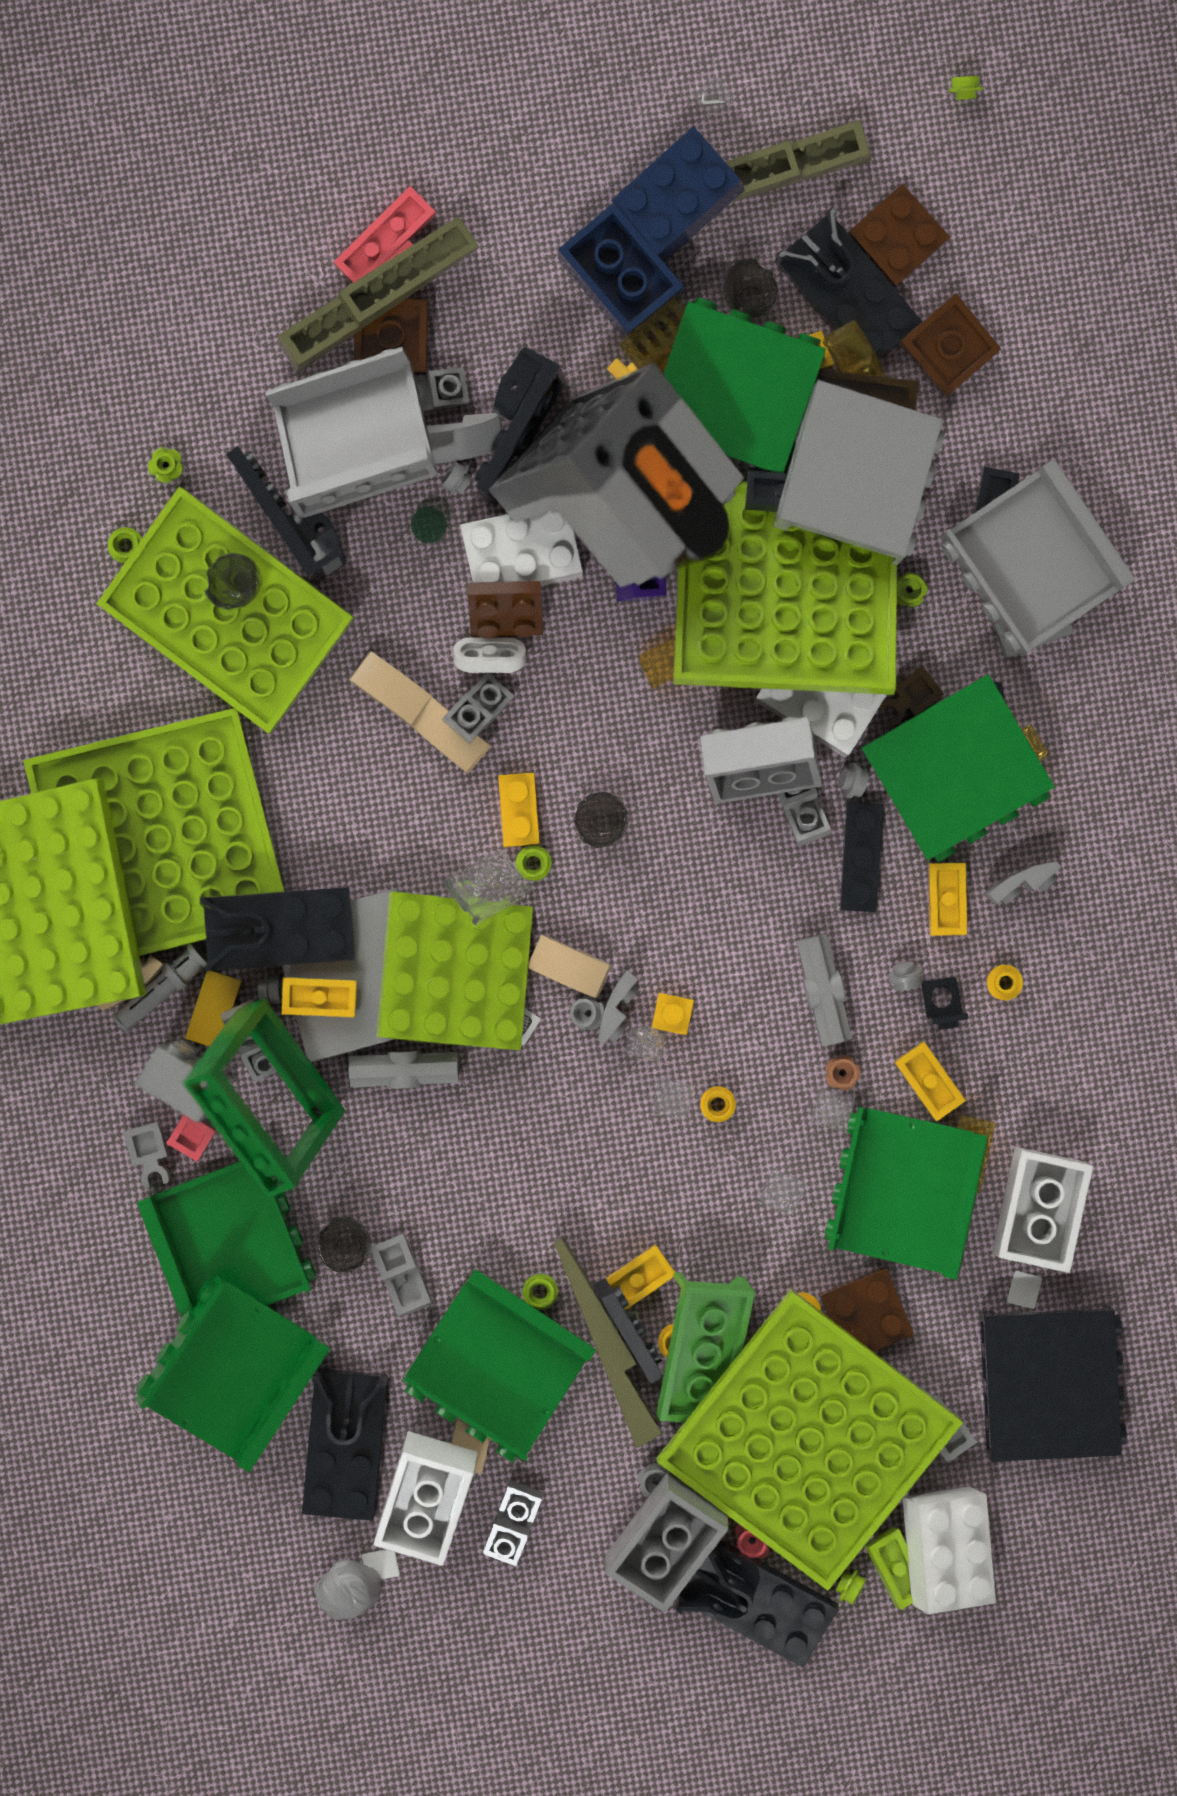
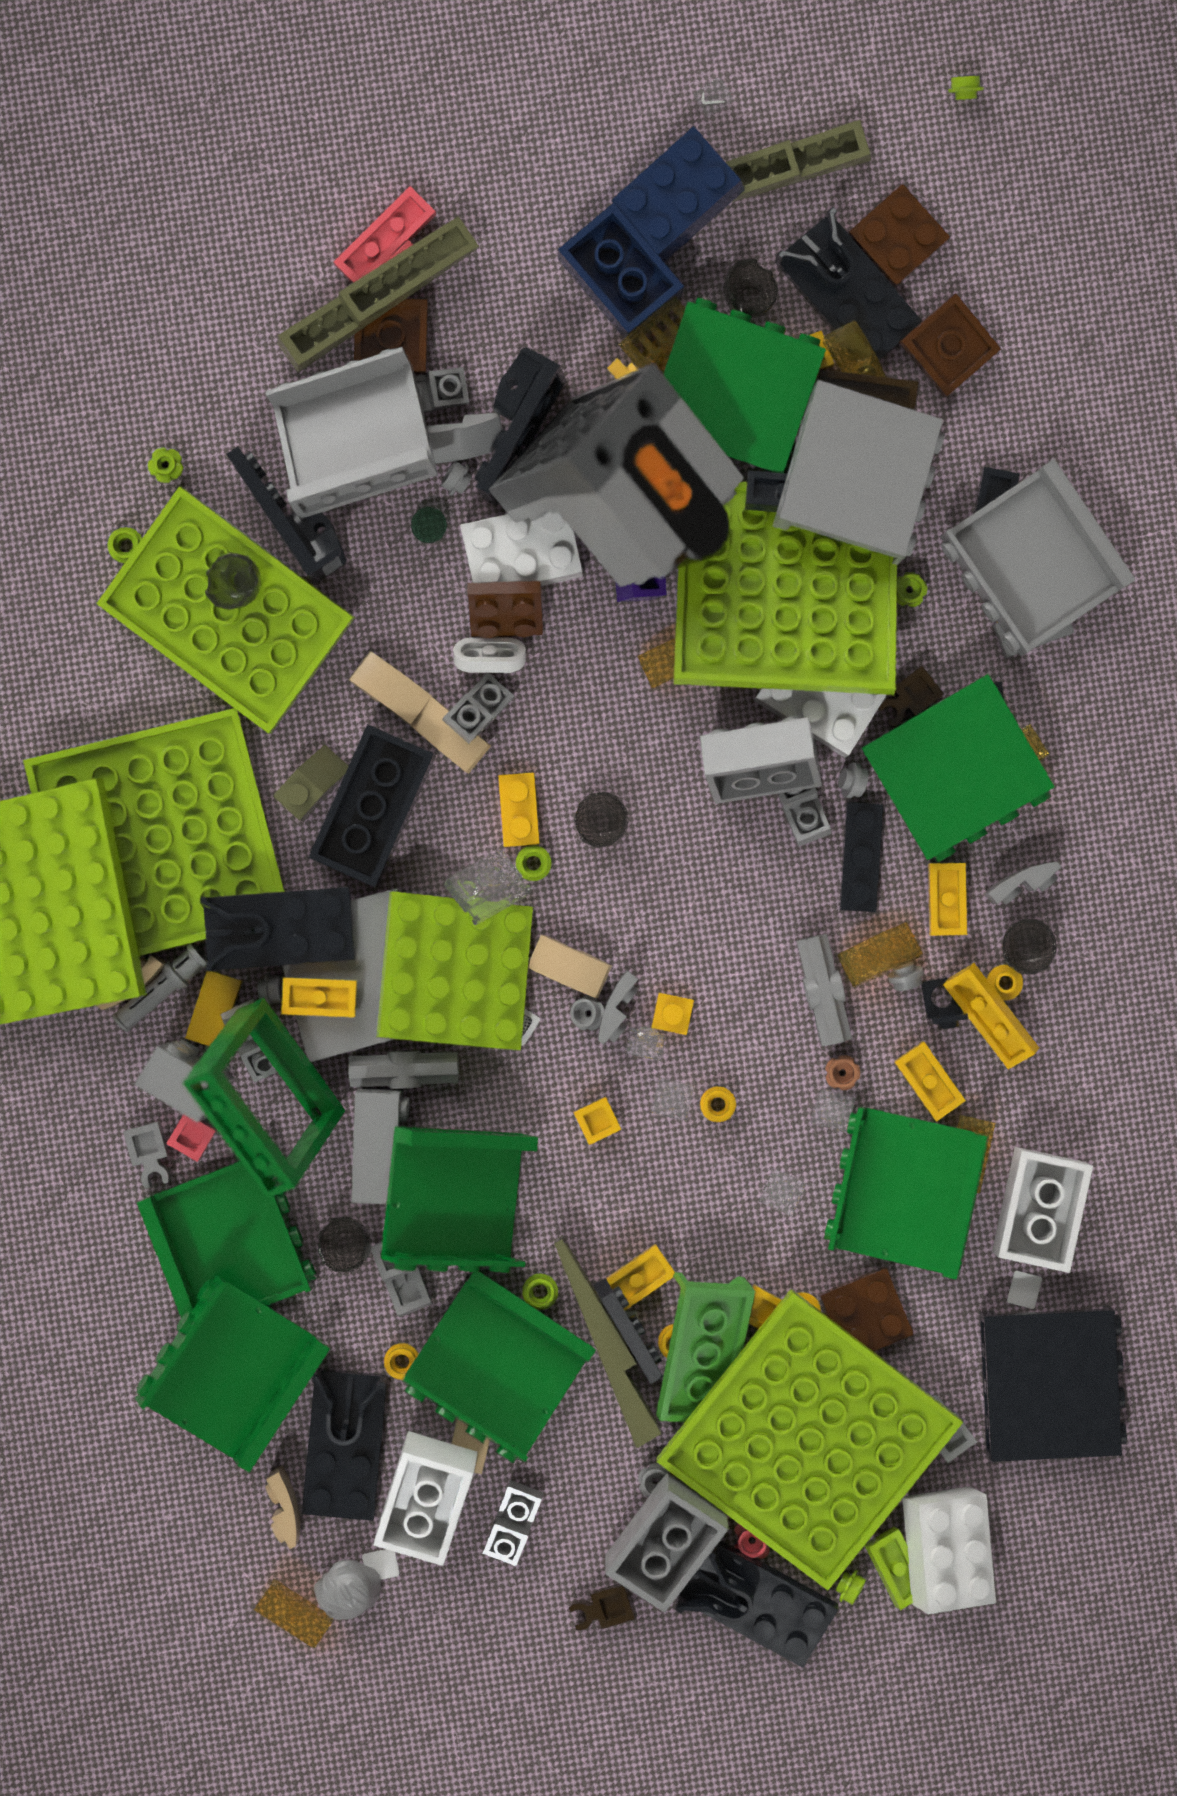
(286, 1518): none -> tan slope
(293, 1613): none -> clear yellow slope
(311, 783): none -> olive slope
(372, 806): none -> black brick
(374, 1122): none -> light grey brick
(390, 1359): none -> yellow plate
(453, 1198): none -> green panel
(597, 1120): none -> yellow plate
(609, 1605): none -> dark brown plate
(763, 1306): none -> yellow plate
(879, 954): none -> clear yellow slope
(991, 1016): none -> yellow plate
(1029, 946): none -> clear smoke hair

